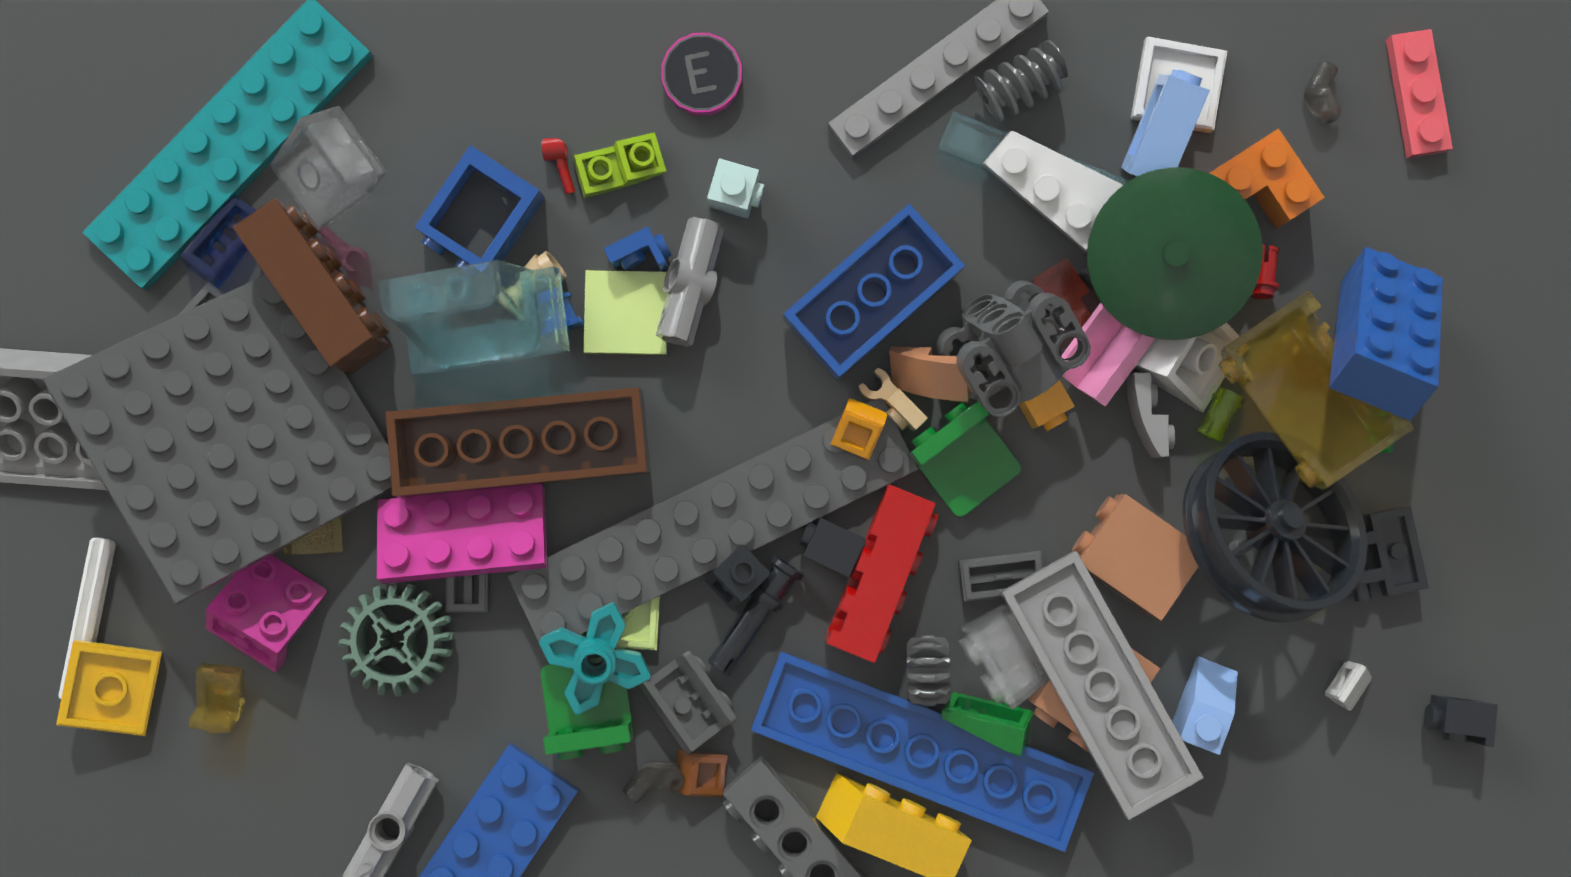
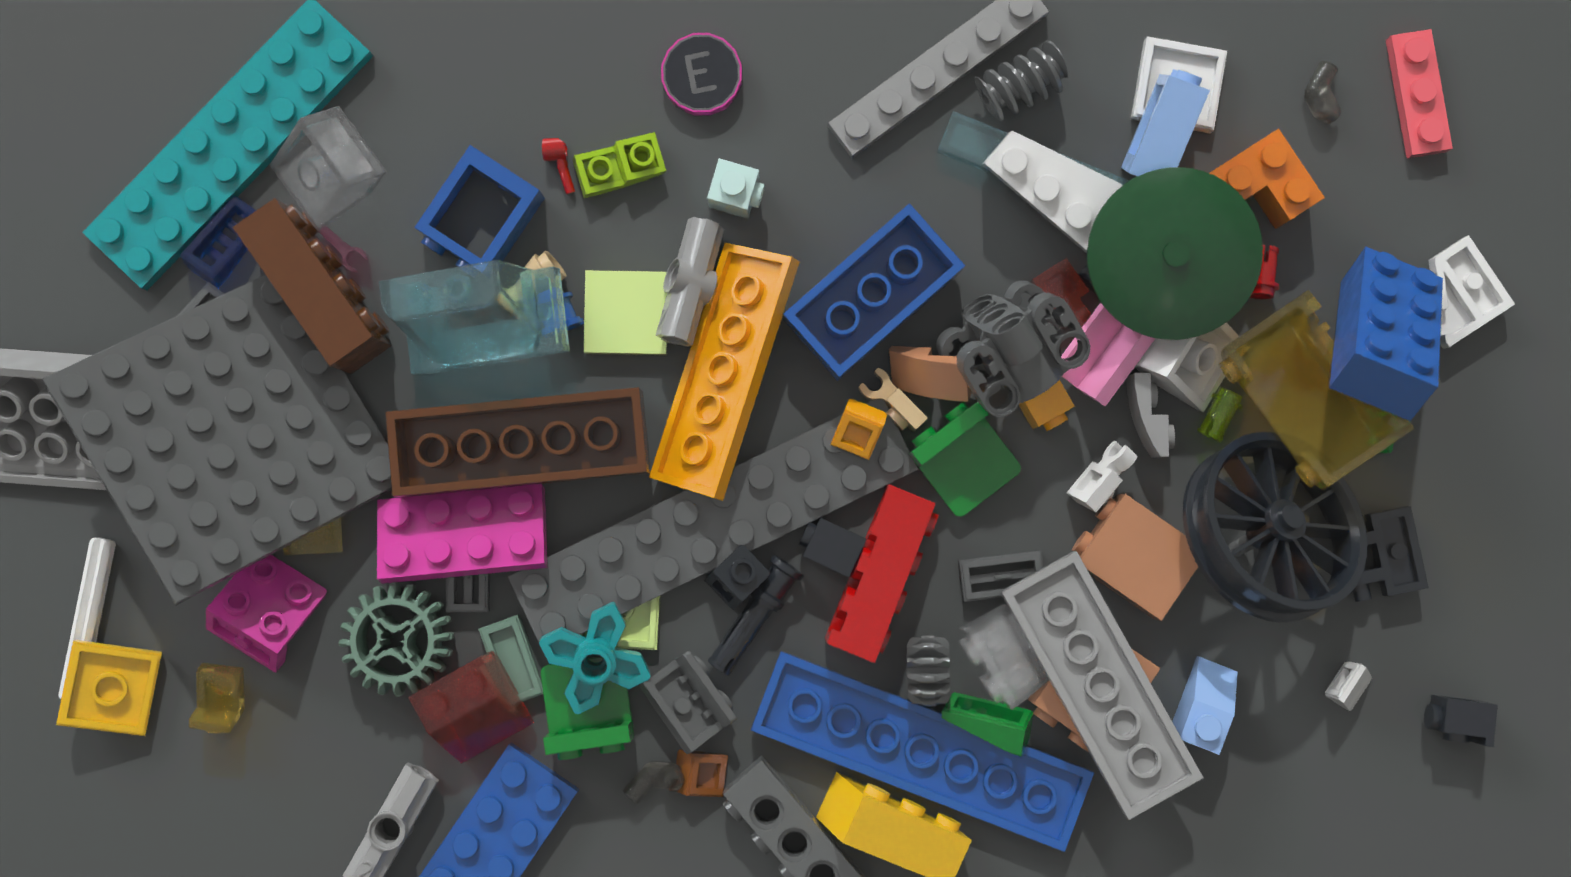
(472, 708): none -> clear red slope
(515, 652): none -> sand green tile
(631, 250): blue bracket -> none
(724, 370): none -> light orange plate
(1101, 479): none -> white plate
(1469, 291): none -> white wing

